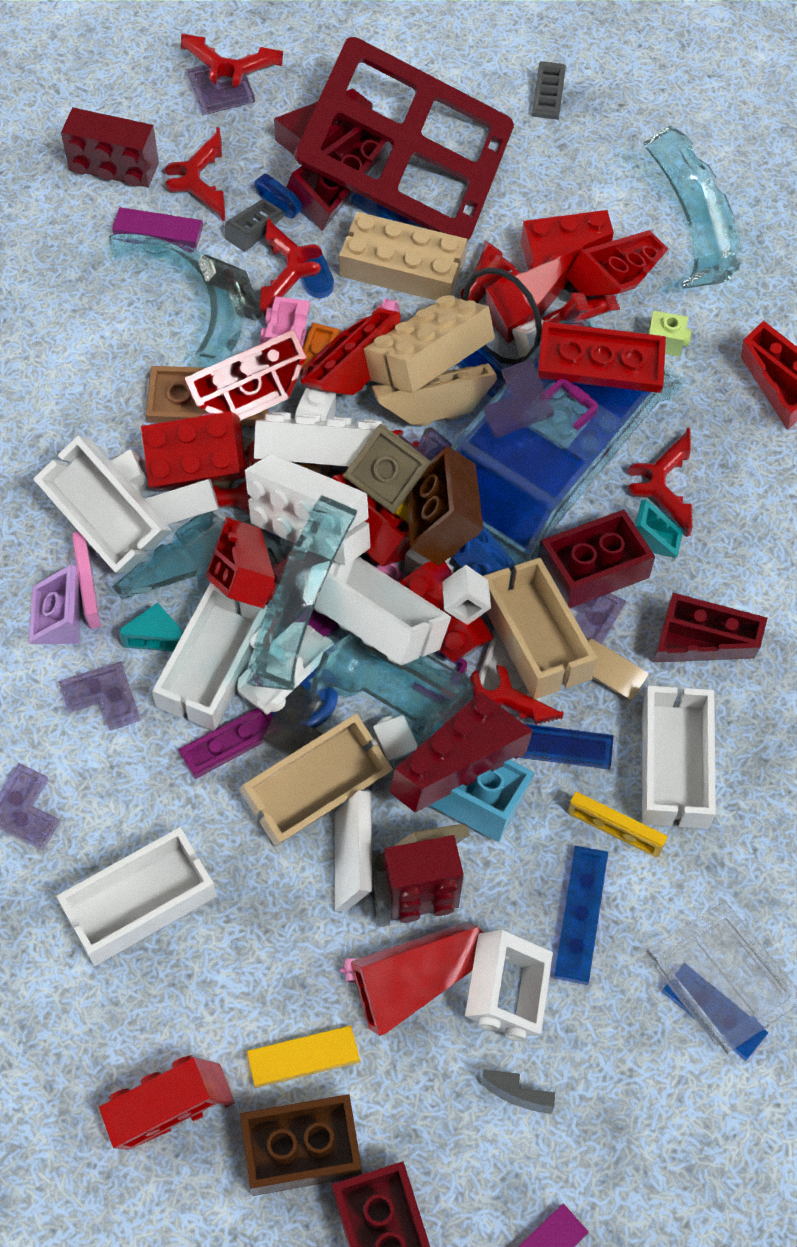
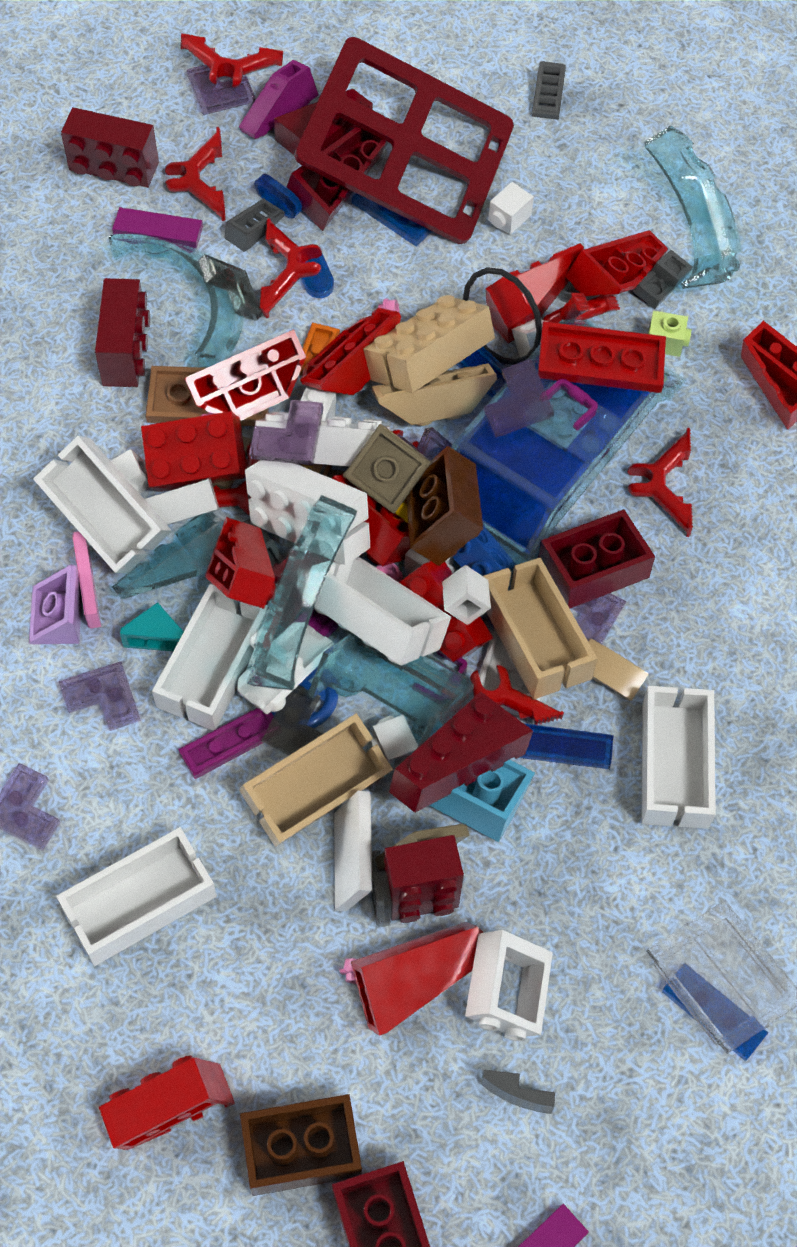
(121, 332): none -> dark red brick
(284, 92): none -> magenta slope
(284, 317): bright pink cylinder -> none
(295, 443): none -> clear purple tile
(303, 1056): yellow tile -> none
(402, 257): tan piece -> none
(491, 258): red piece -> none
(510, 208): none -> white brick
(551, 235): red wedge -> none
(581, 915): clear blue tile -> none
(617, 824): yellow tile -> none
(658, 530): teal slope -> none
(663, 279): none -> dark grey slope
(707, 632): dark red wedge -> none

